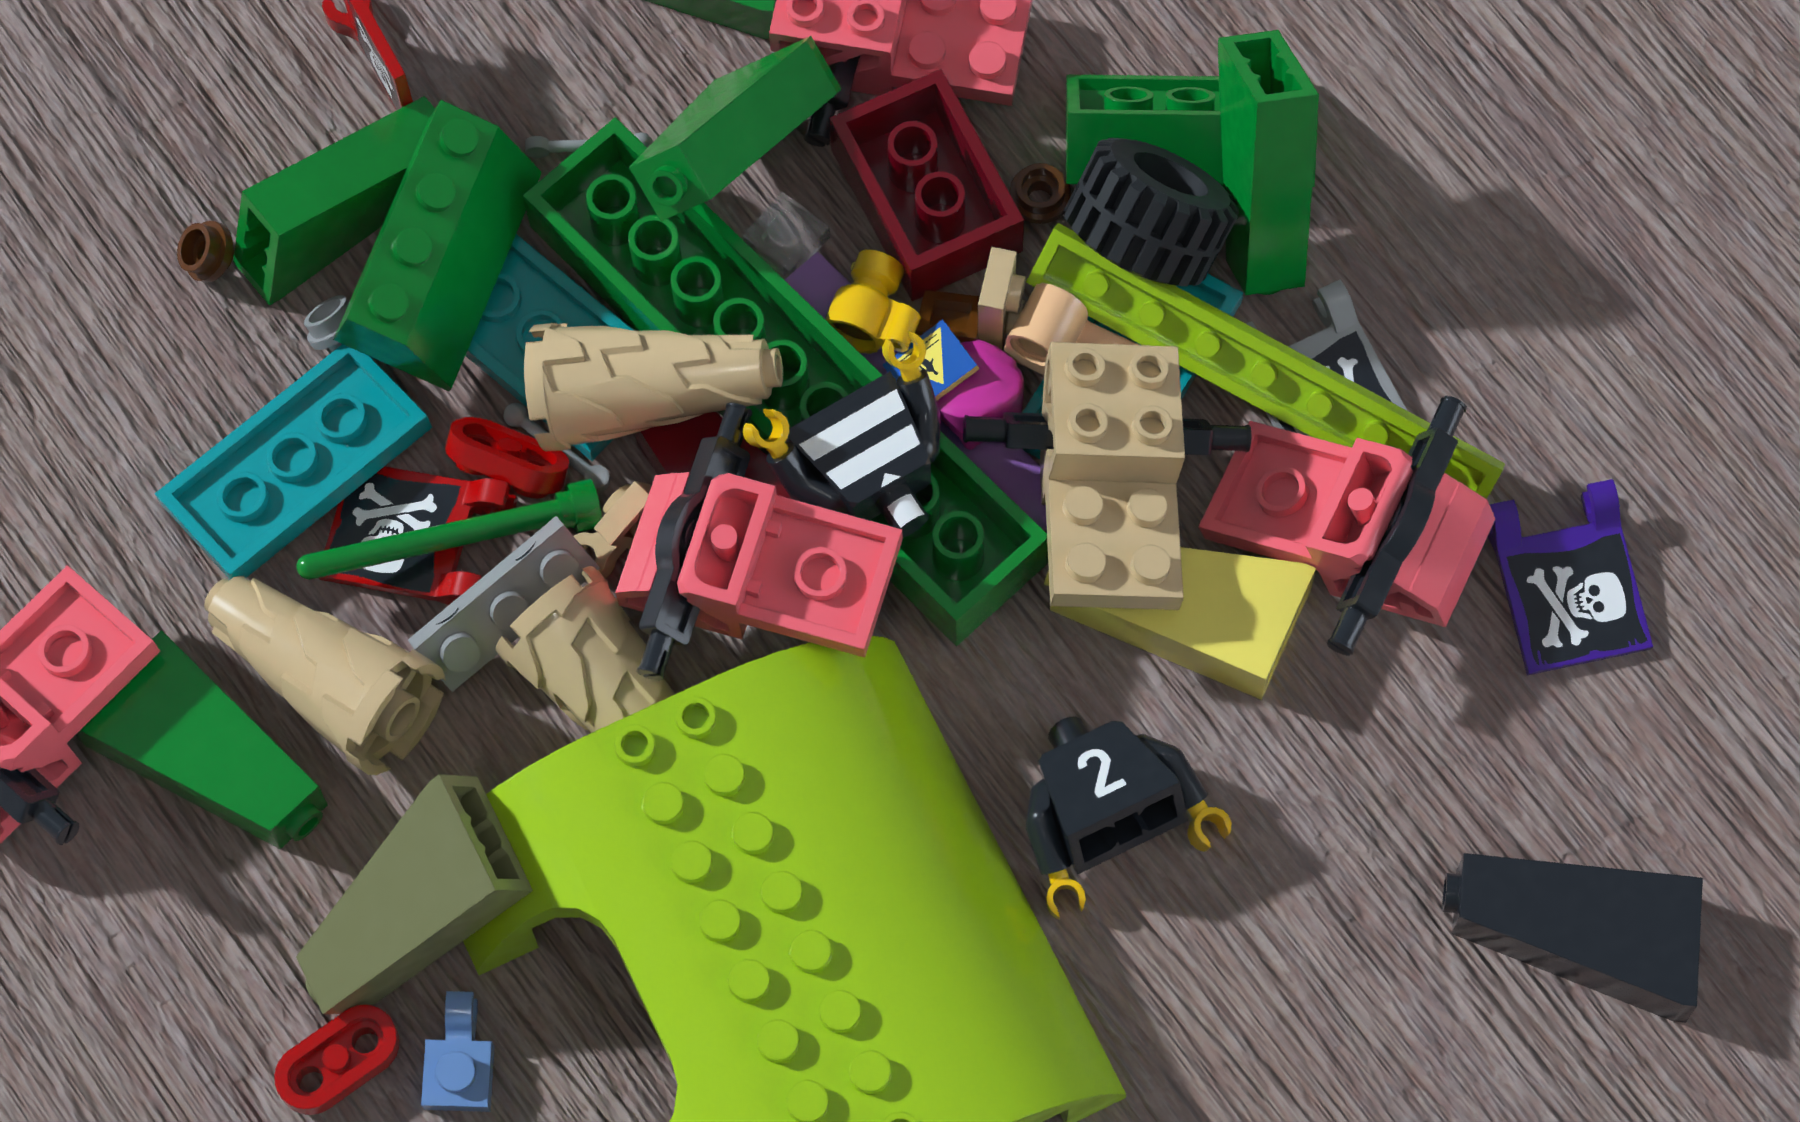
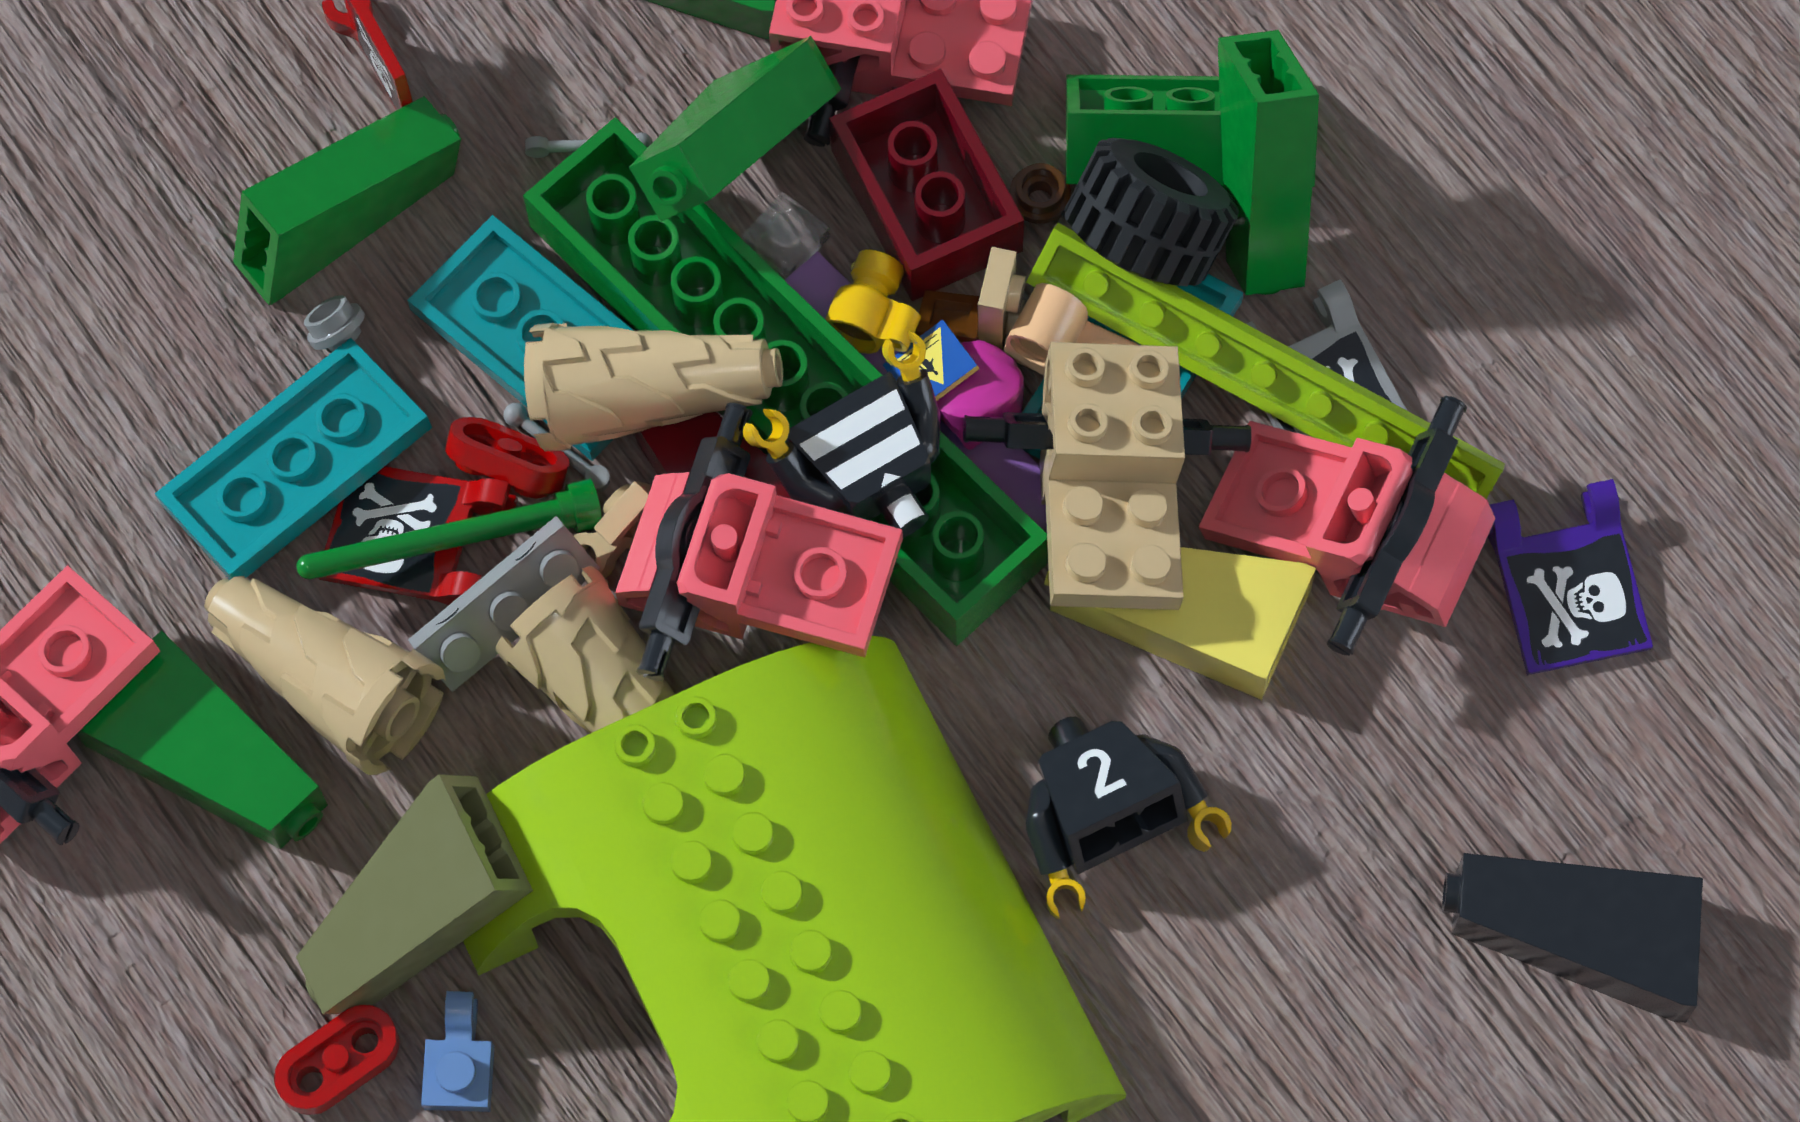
(205, 250): reddish brown plate -> none
(440, 247): green slope -> none

